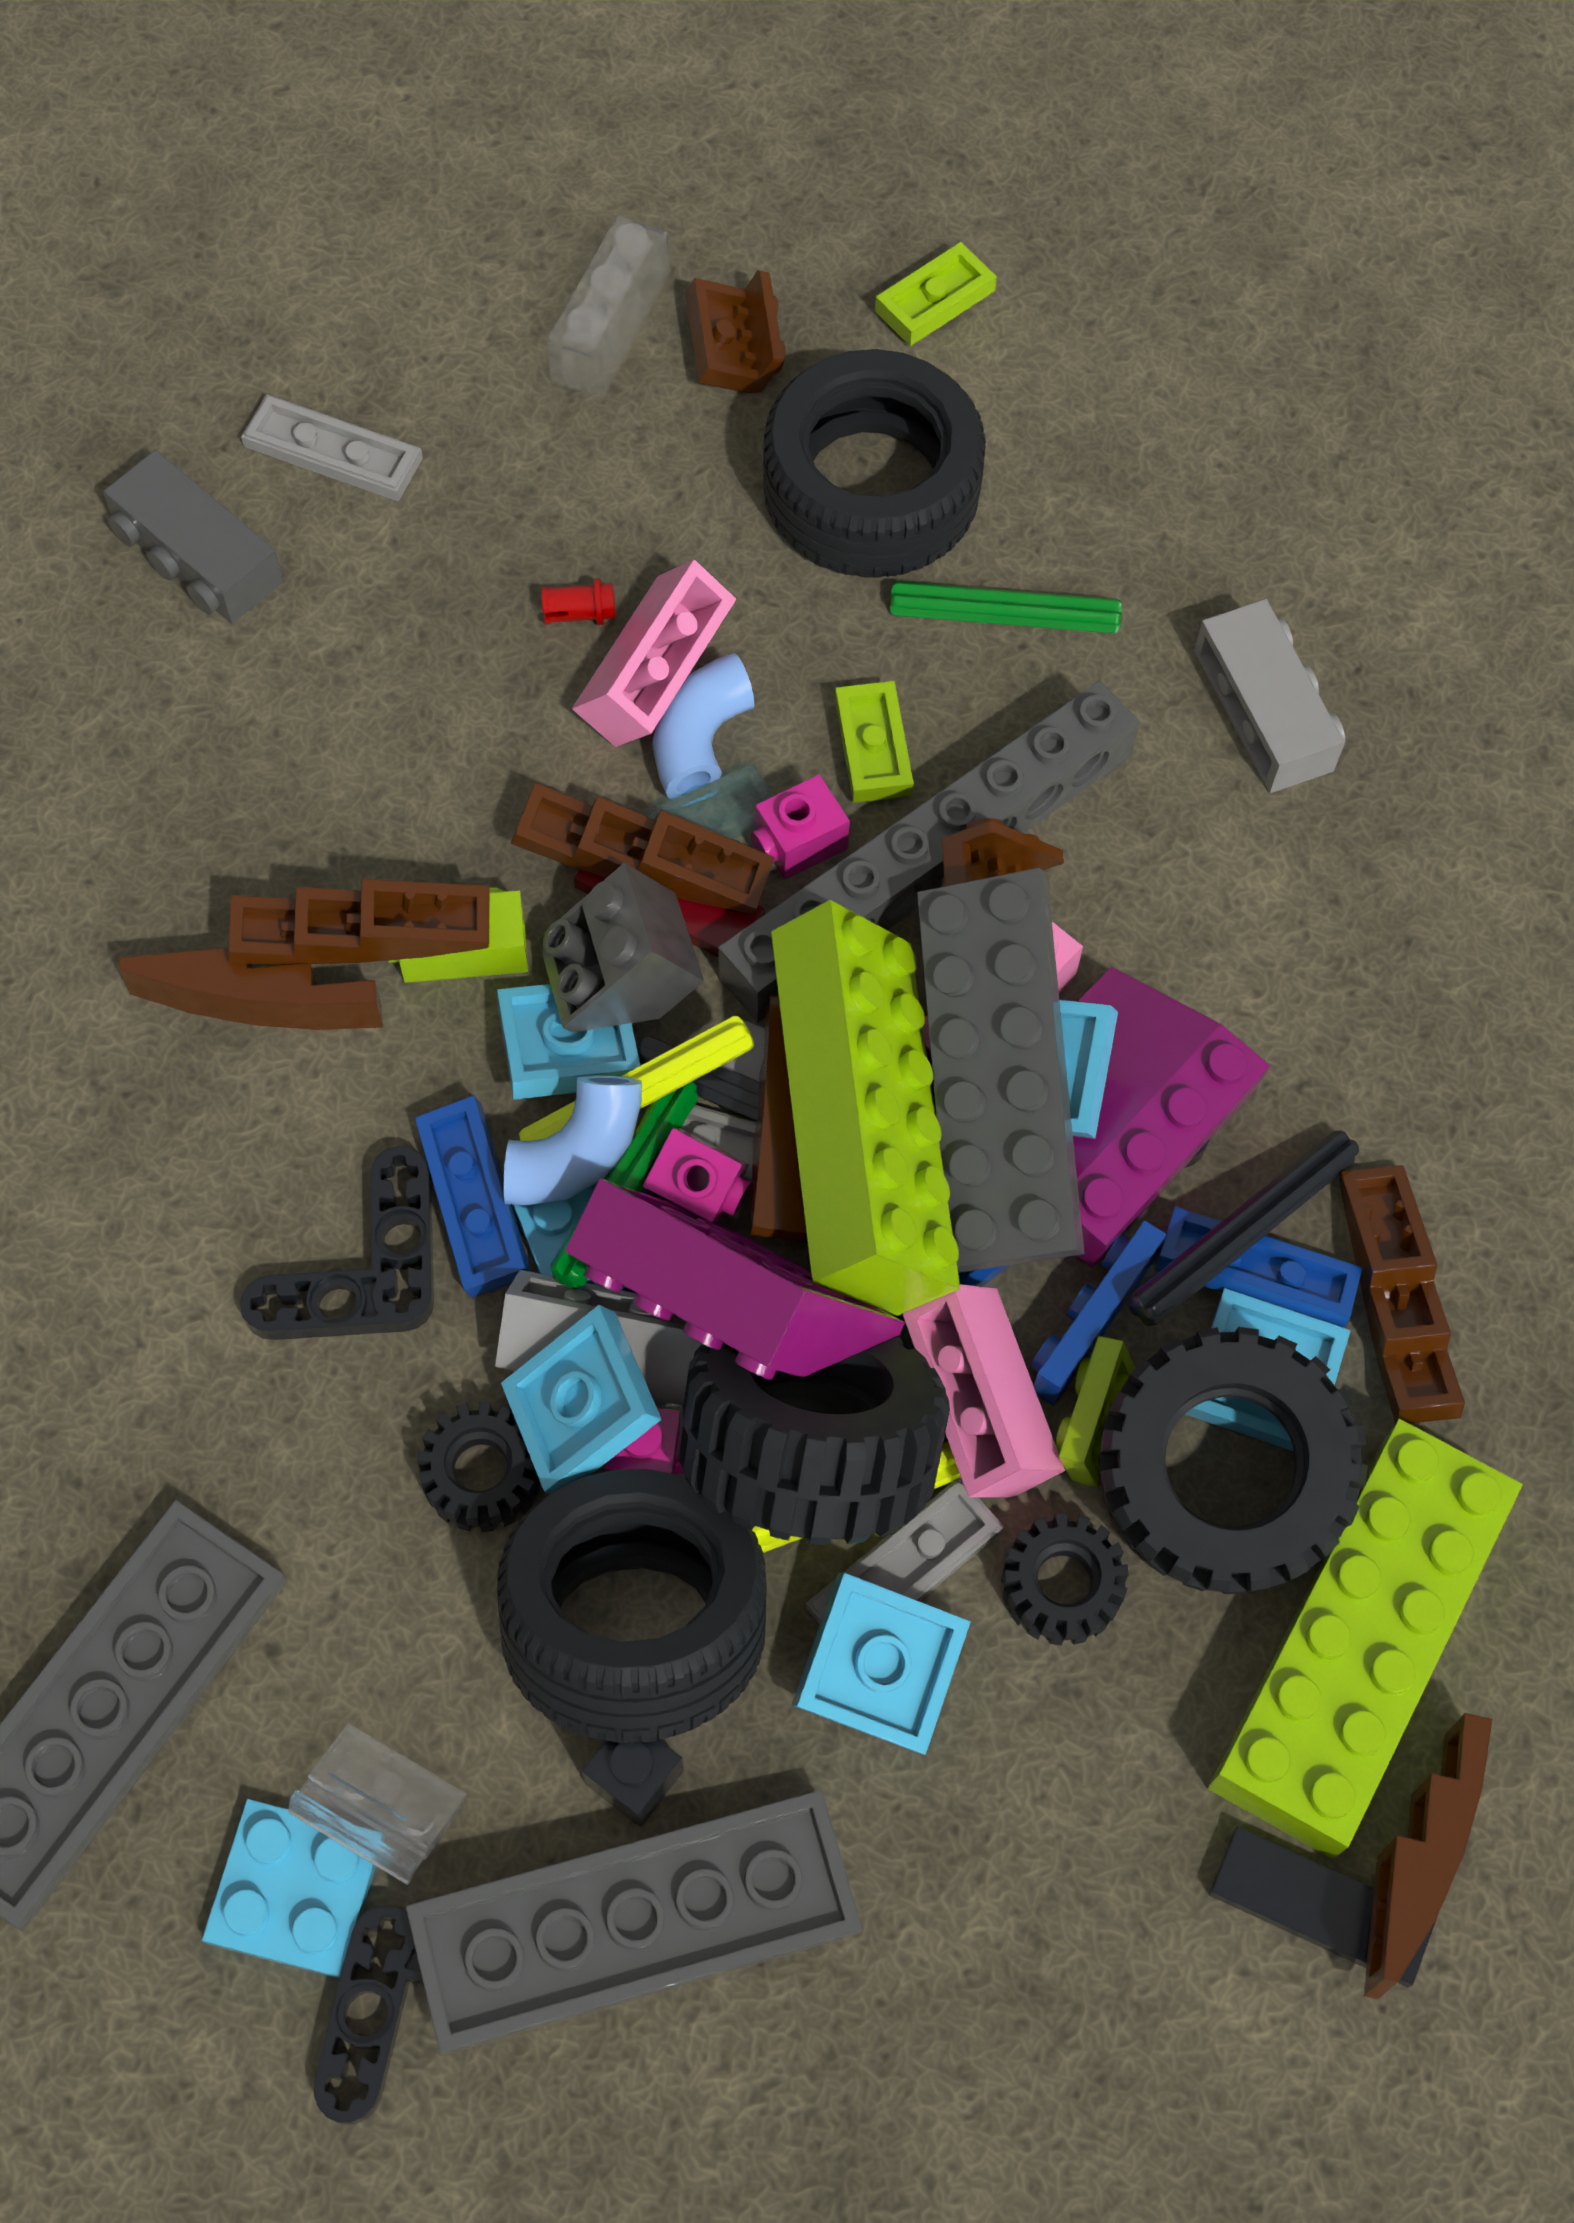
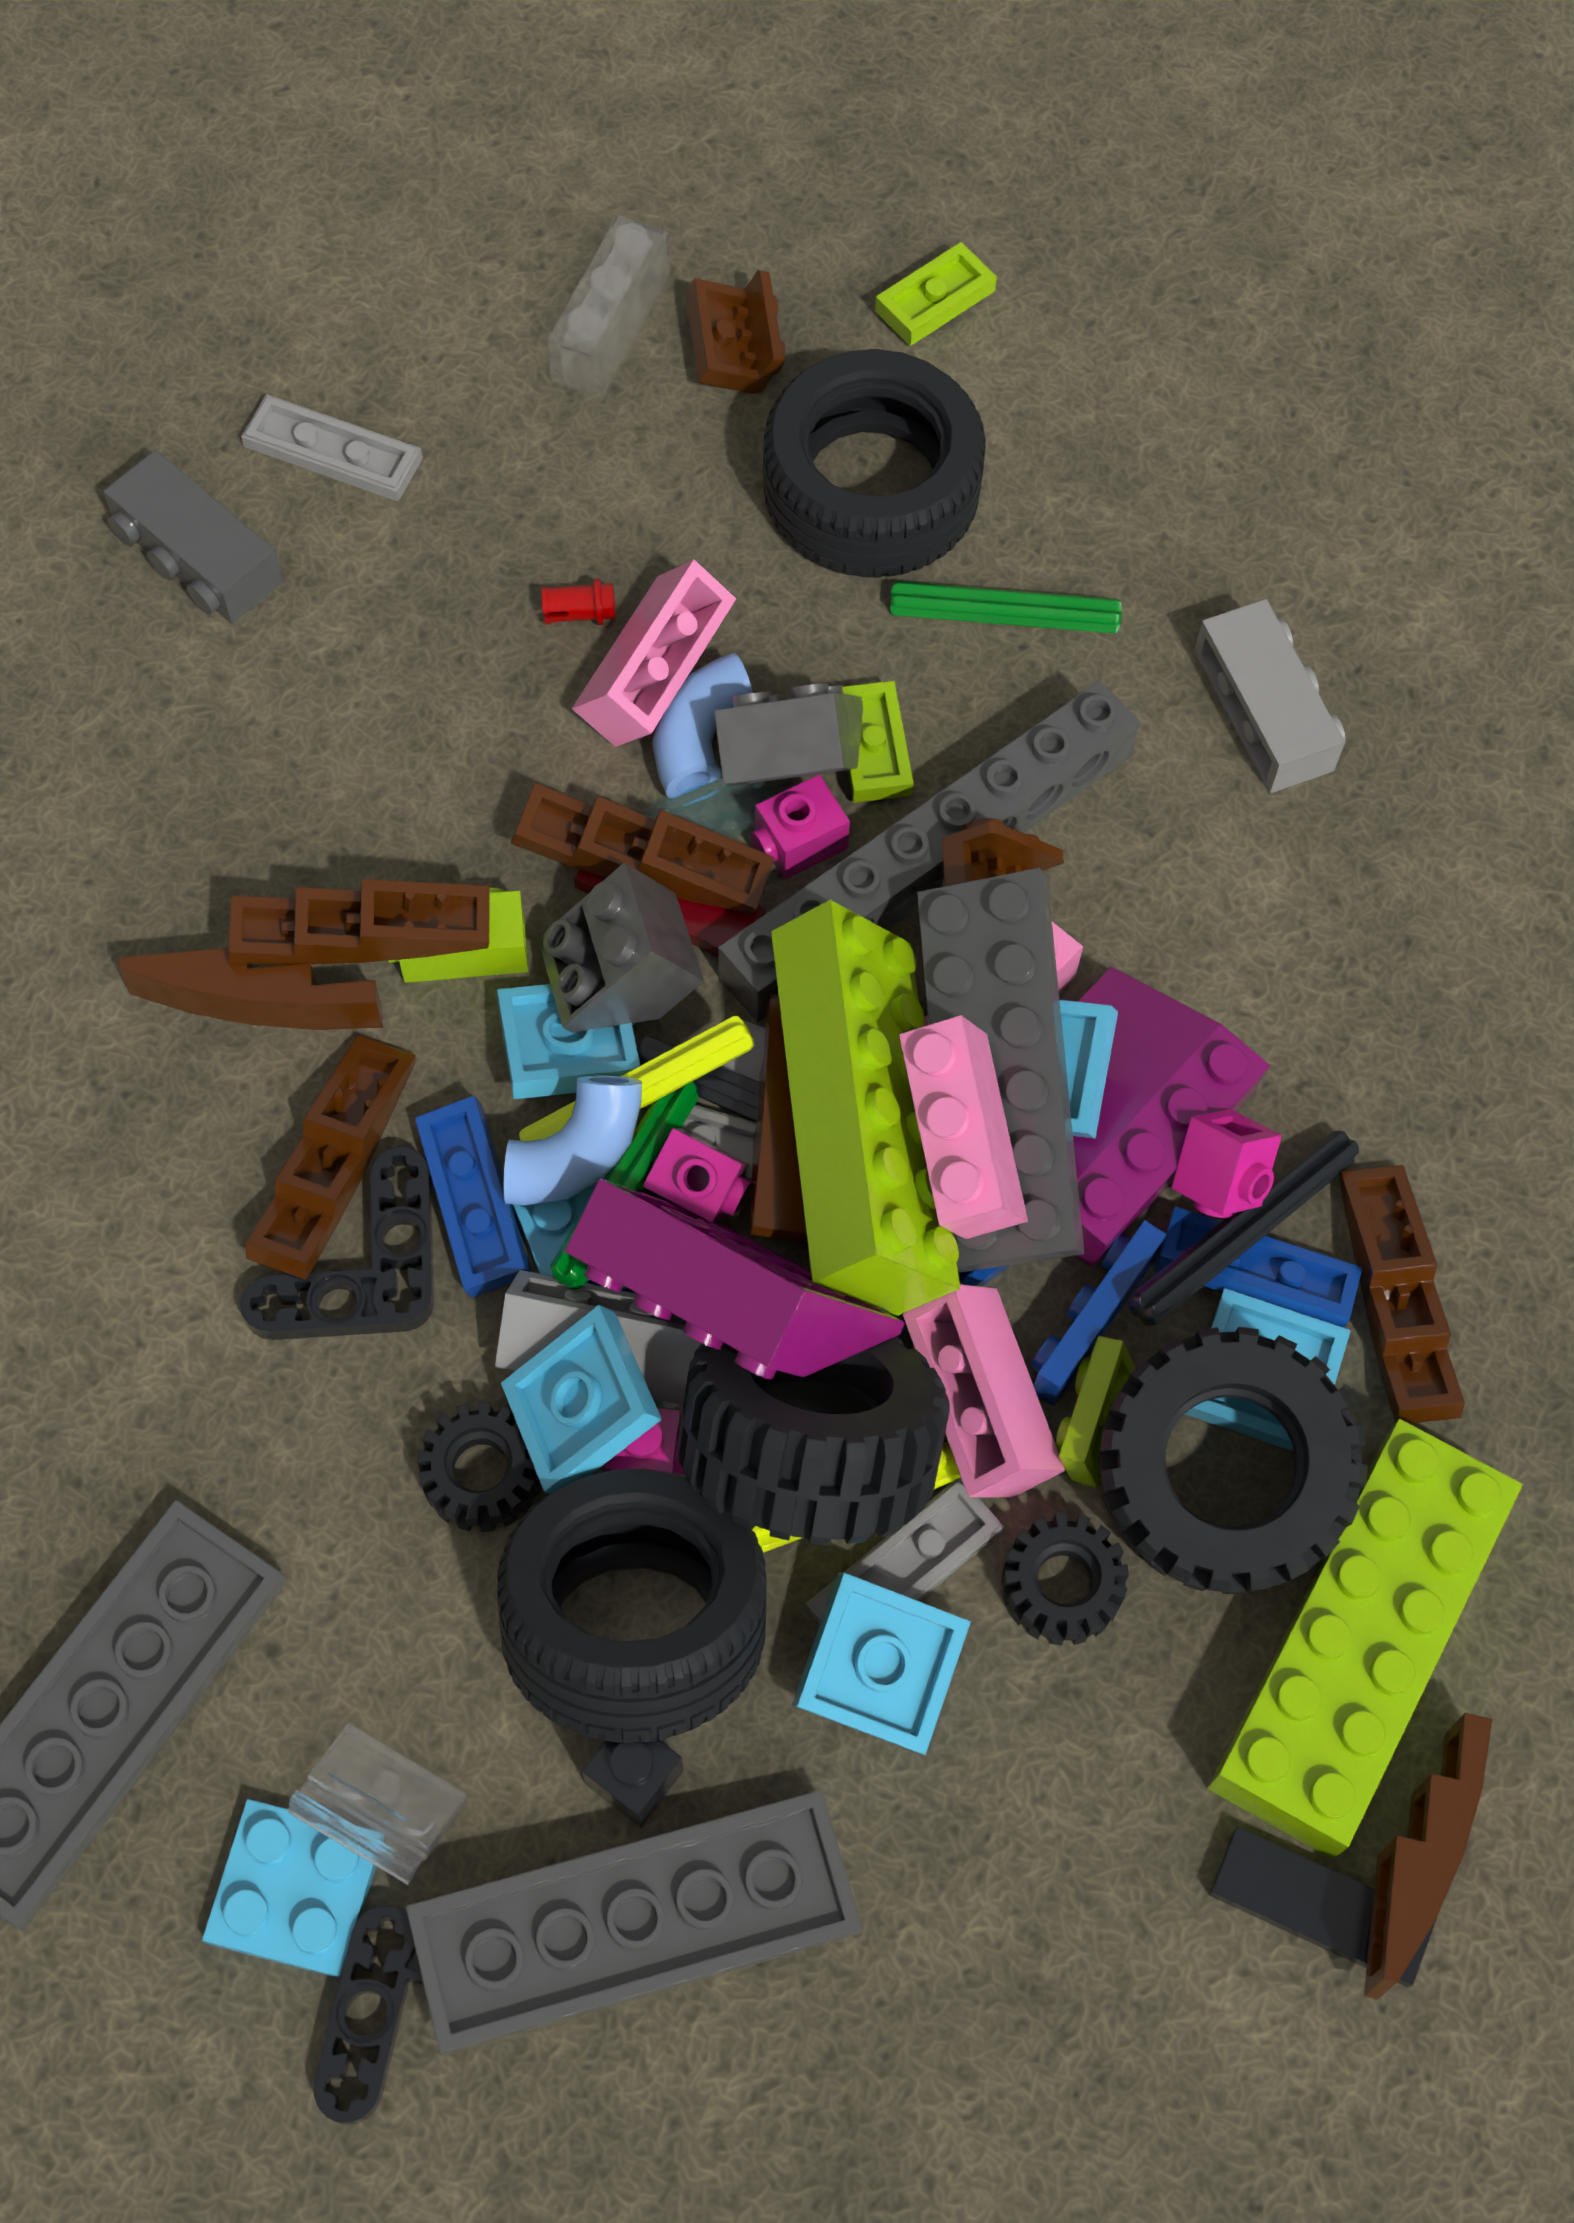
(330, 1157): none -> reddish brown slope
(789, 738): none -> flat silver slope
(963, 1128): none -> bright pink brick
(1226, 1163): none -> dark pink brick

